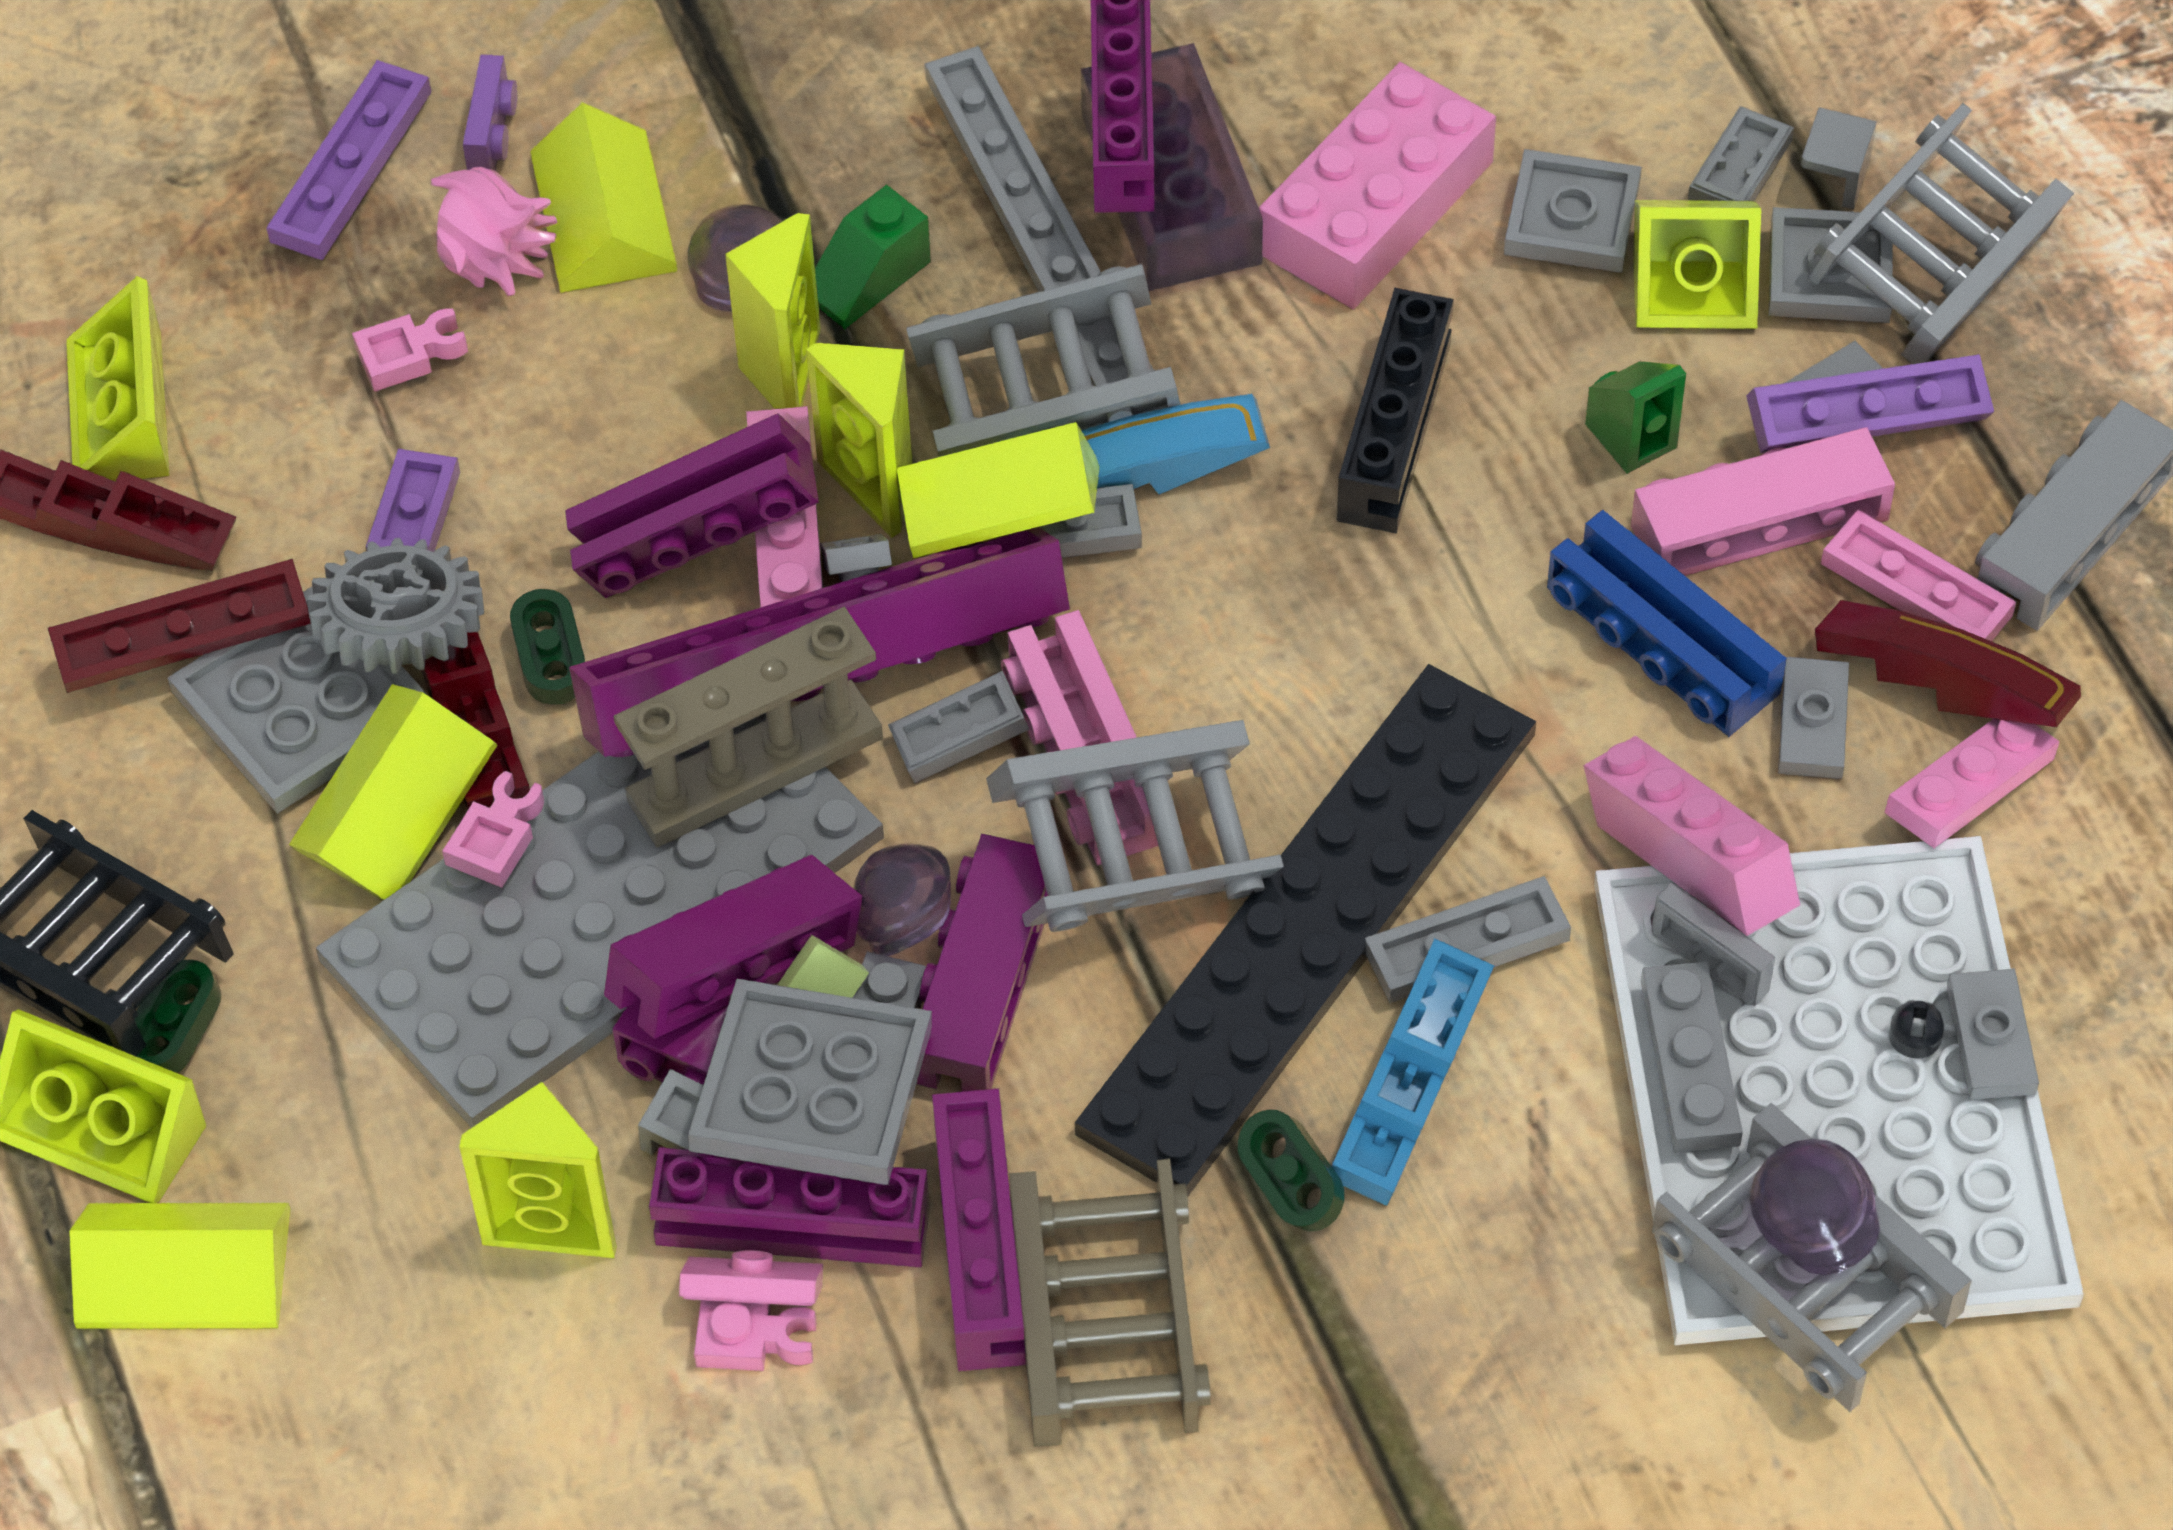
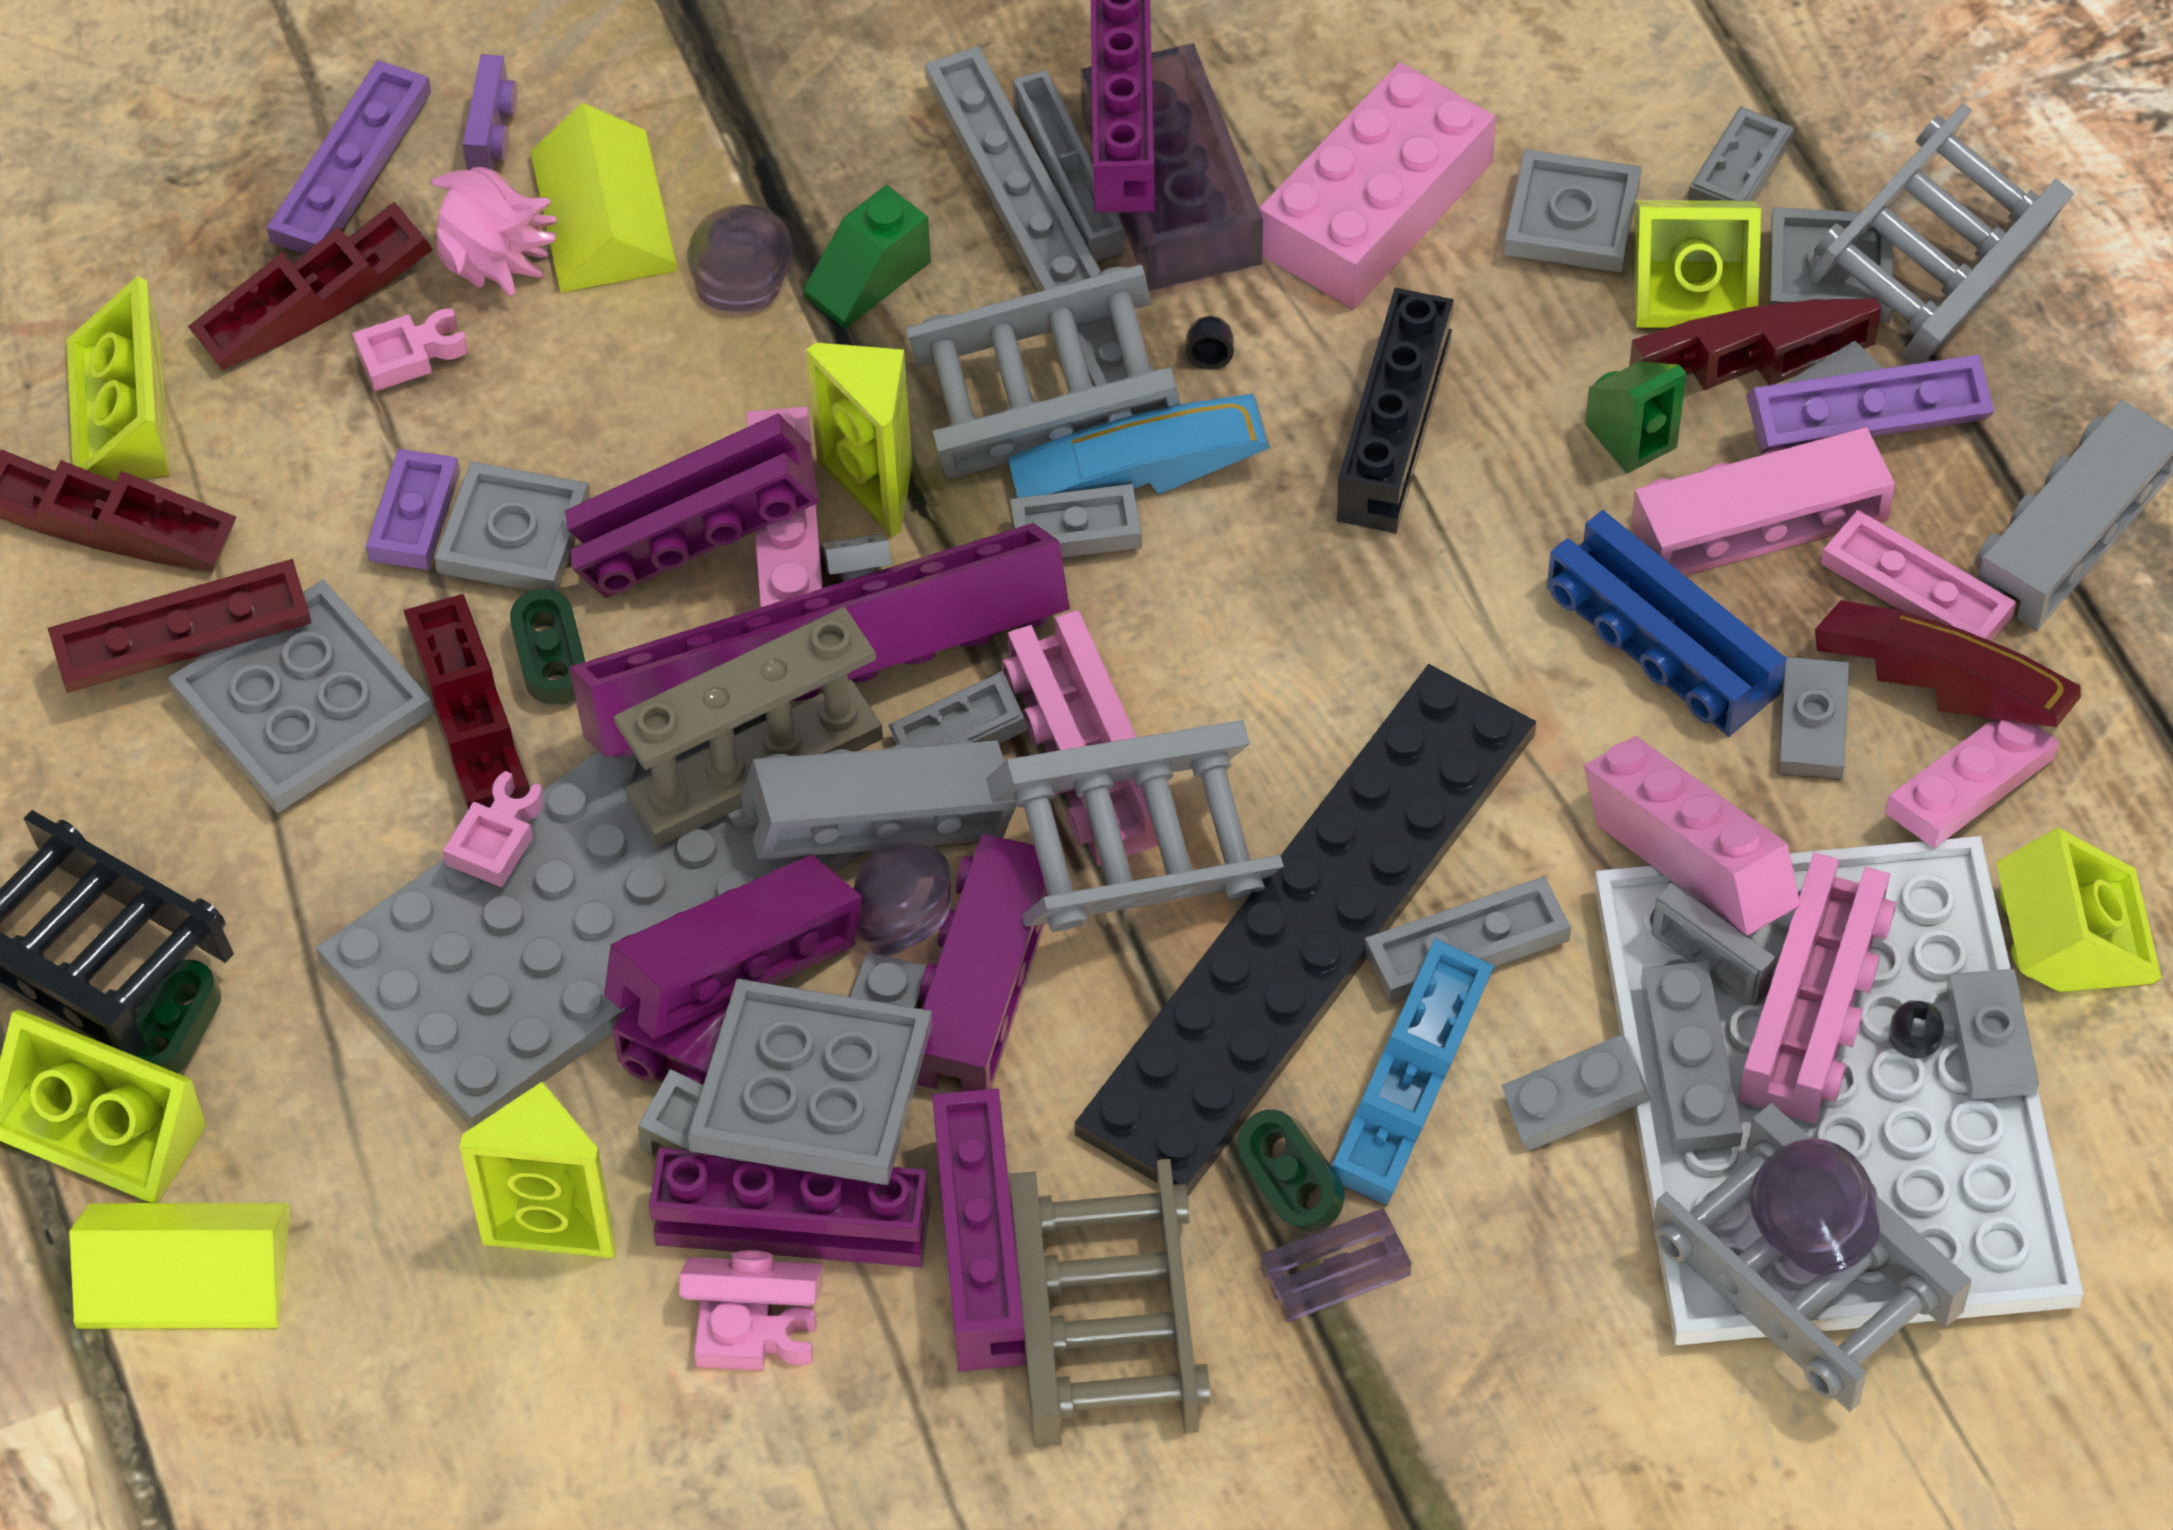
(300, 295): none -> dark red slope
(394, 792): neon yellow slope -> none
(395, 605): light grey gear -> none
(510, 528): none -> light grey plate
(775, 309): neon yellow slope -> none
(824, 970): yellowish green tile -> none
(874, 799): none -> light grey brick
(998, 489): neon yellow slope -> none
(1066, 162): none -> light grey piece
(1209, 343): none -> black hinge
(1344, 1287): none -> clear purple tile
(1575, 1092): none -> light grey plate
(1771, 338): none -> dark red slope
(1815, 991): none -> bright pink brick
(1842, 148): light grey panel -> none
(2076, 916): none -> neon yellow slope

